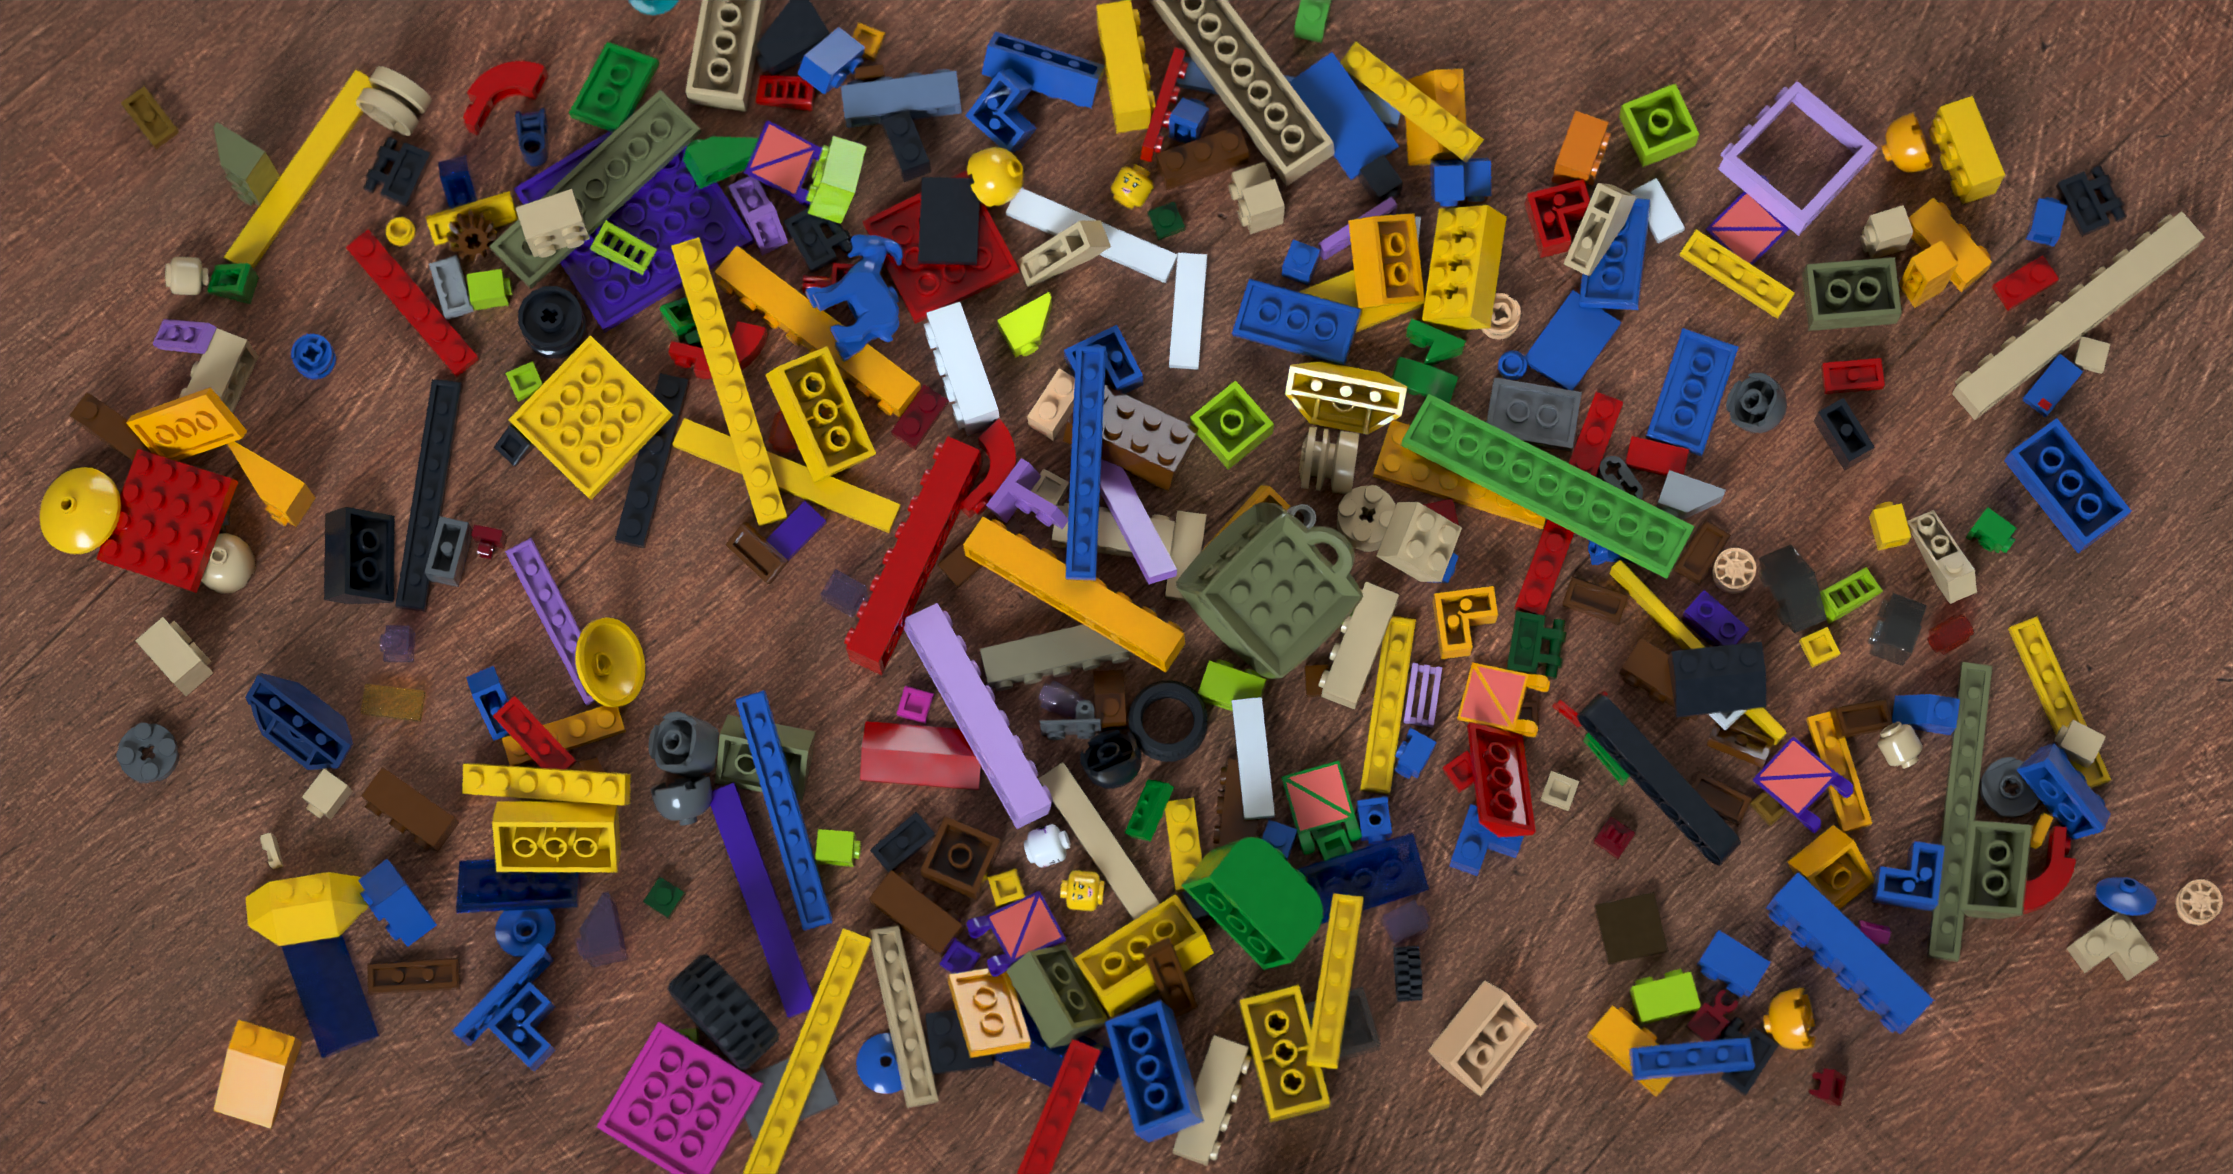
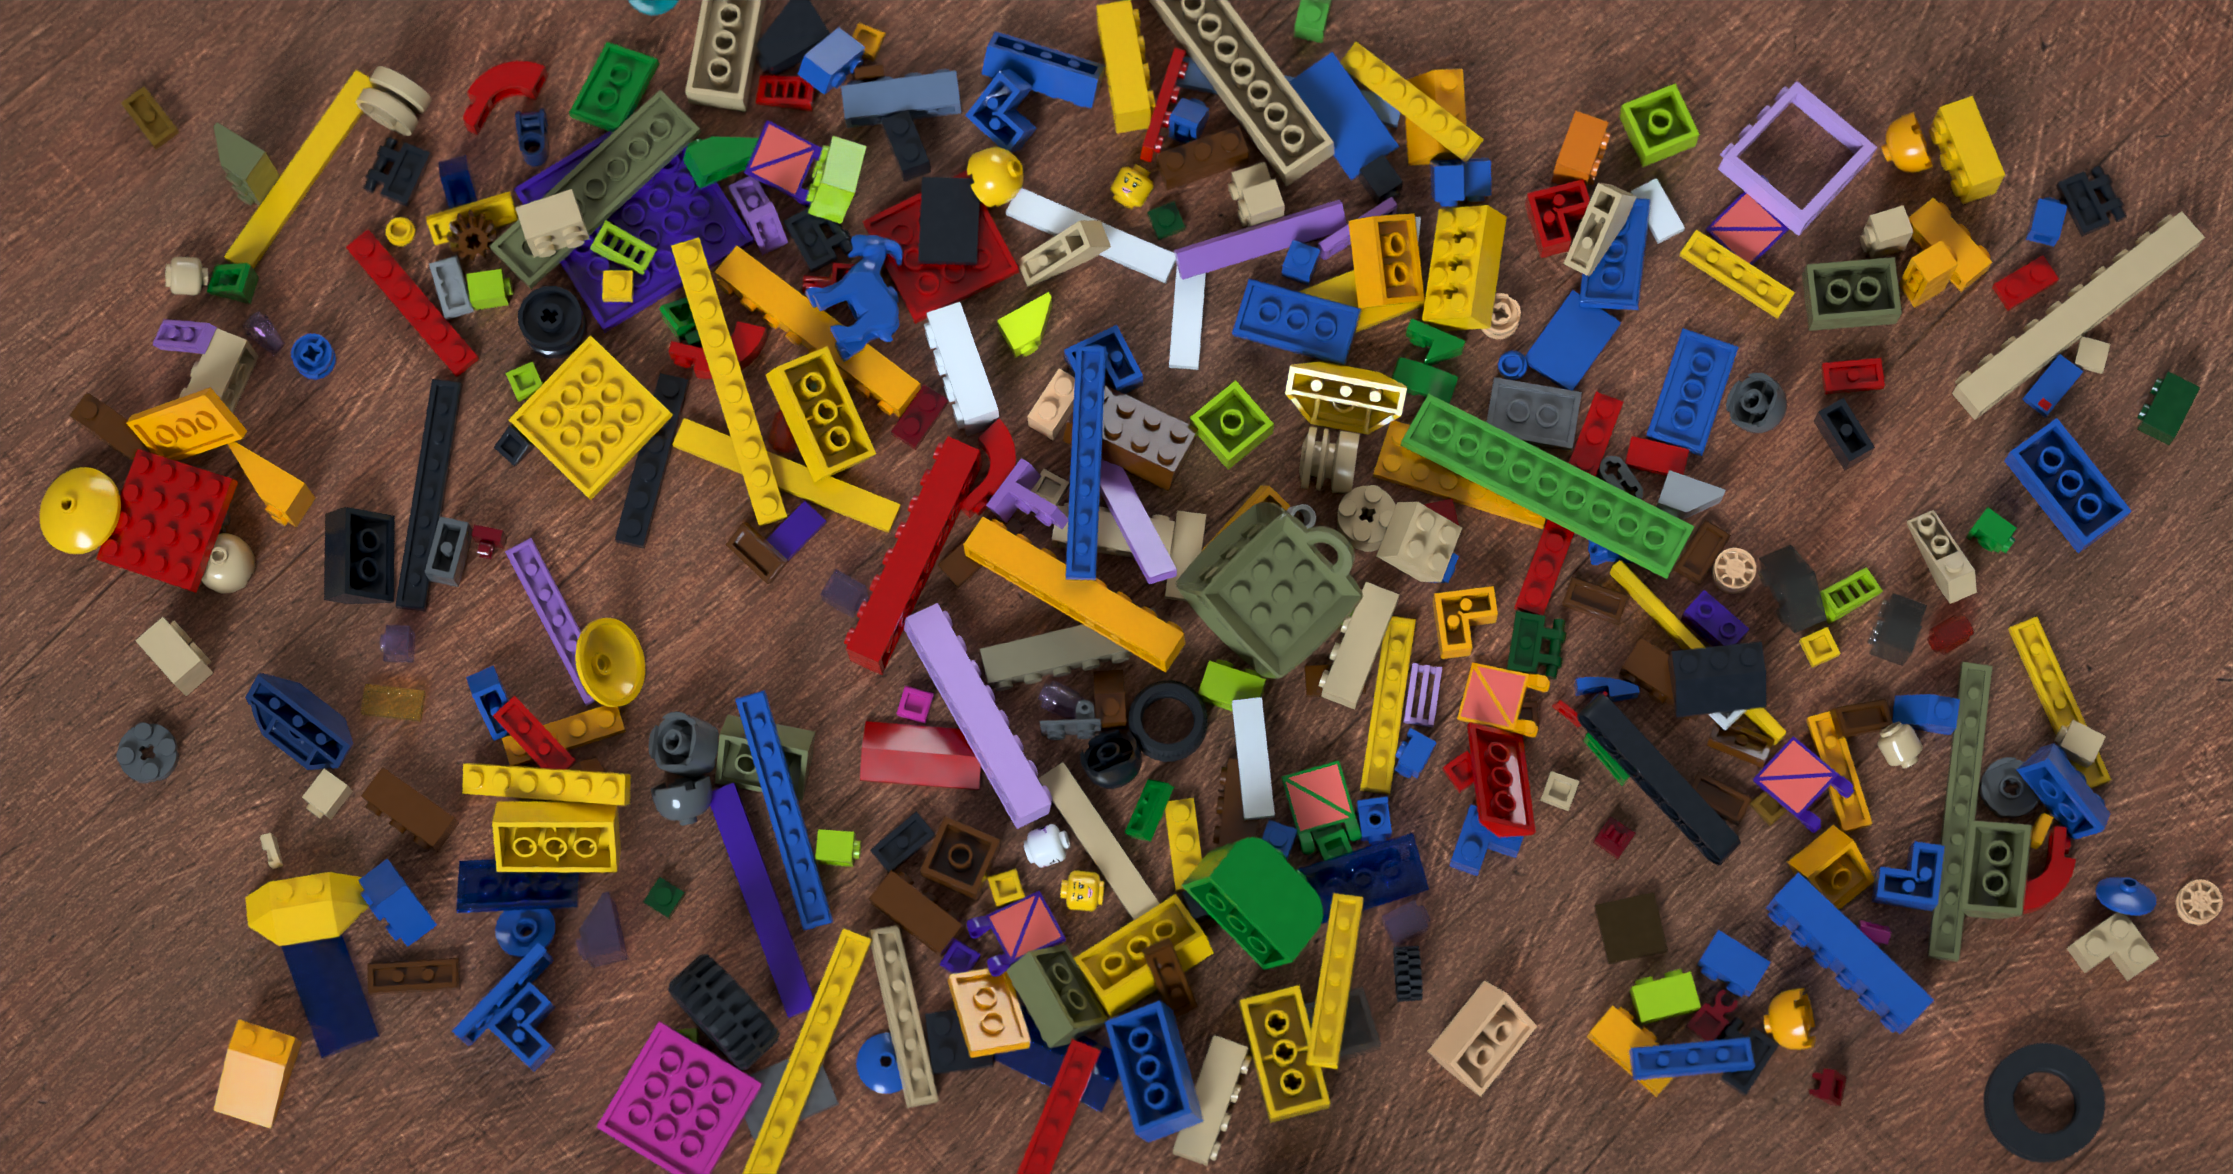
(263, 332): none -> cone
(618, 286): none -> yellow plate
(1260, 239): none -> medium lavender tile
(1617, 689): none -> blue slope
(1889, 525): yellow brick -> none
(2075, 1072): none -> black tyre
(2167, 408): none -> dark green brick

